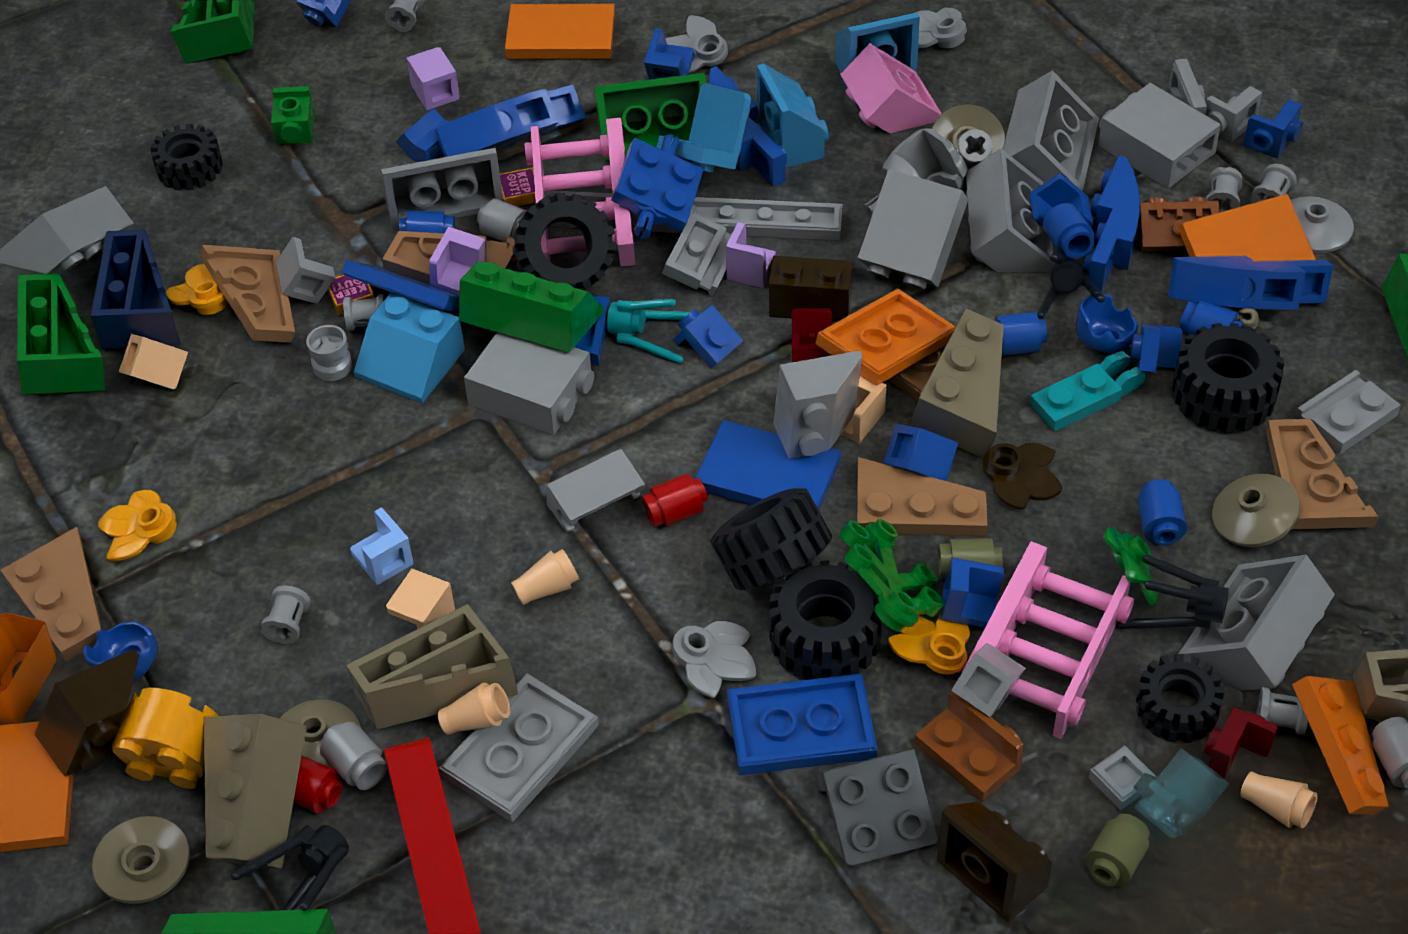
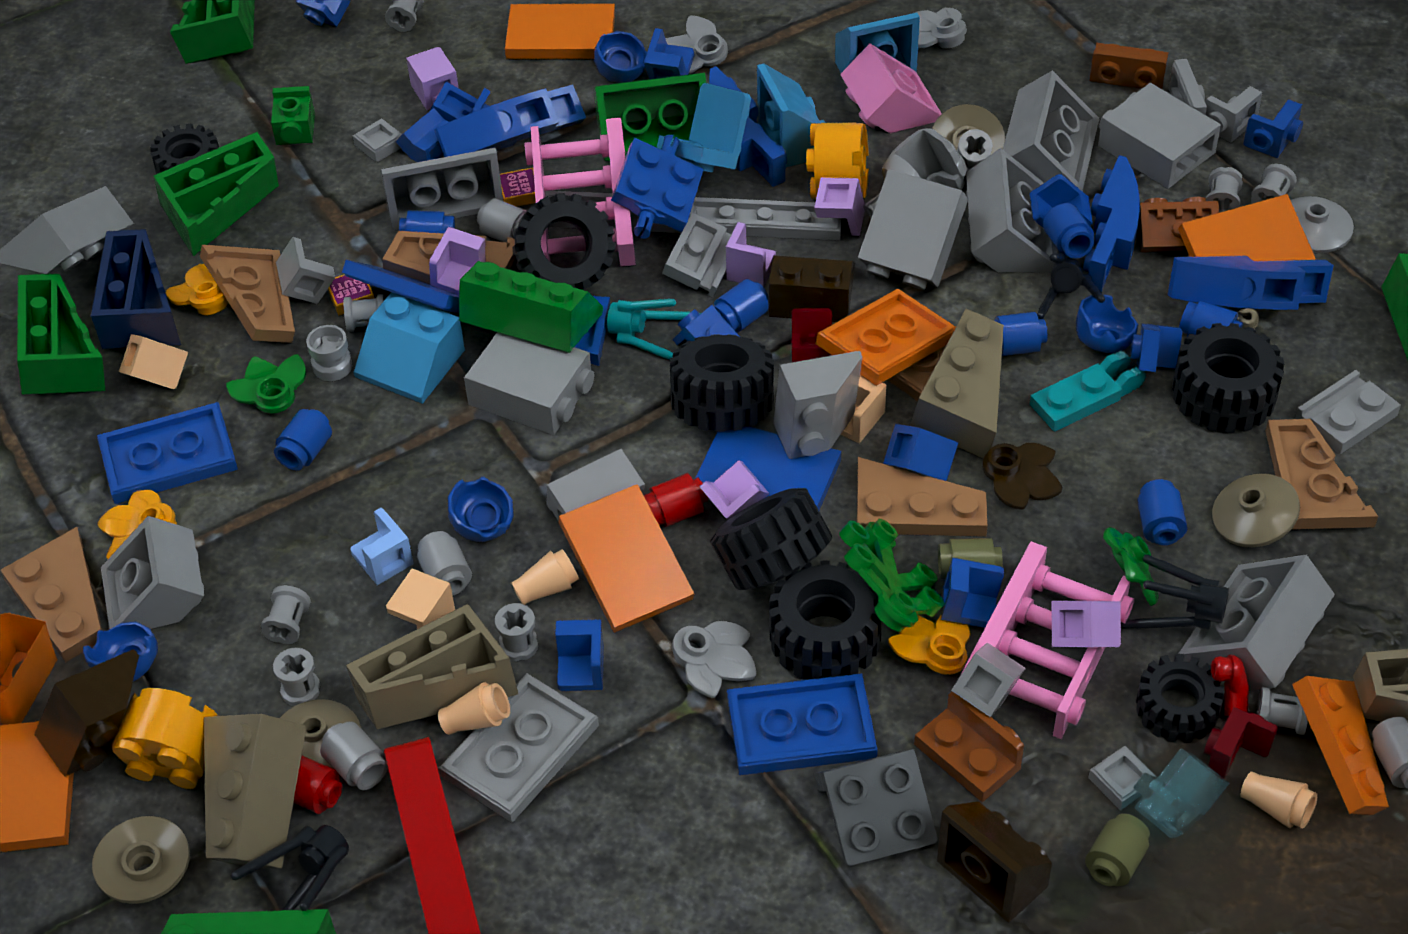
(153, 576): none -> light grey slope
(167, 452): none -> blue tile
(216, 189): none -> green wedge
(268, 385): none -> green plate
(301, 670): none -> light grey bush
(302, 439): none -> blue brick
(377, 140): none -> light grey tile
(443, 558): none -> light grey brick
(455, 103): none -> blue bracket
(480, 509): none -> blue hair
(516, 626): none -> light grey bush
(580, 655): none -> blue panel
(620, 57): none -> blue hair
(626, 558): none -> orange tile
(722, 382): none -> black tyre
(734, 490): none -> lavender panel
(743, 304): none -> blue brick
(838, 153): none -> light orange brick
(841, 200): none -> lavender panel
(1086, 624): none -> lavender panel
(1128, 66): none -> dark orange bracket
(1236, 683): none -> red arm

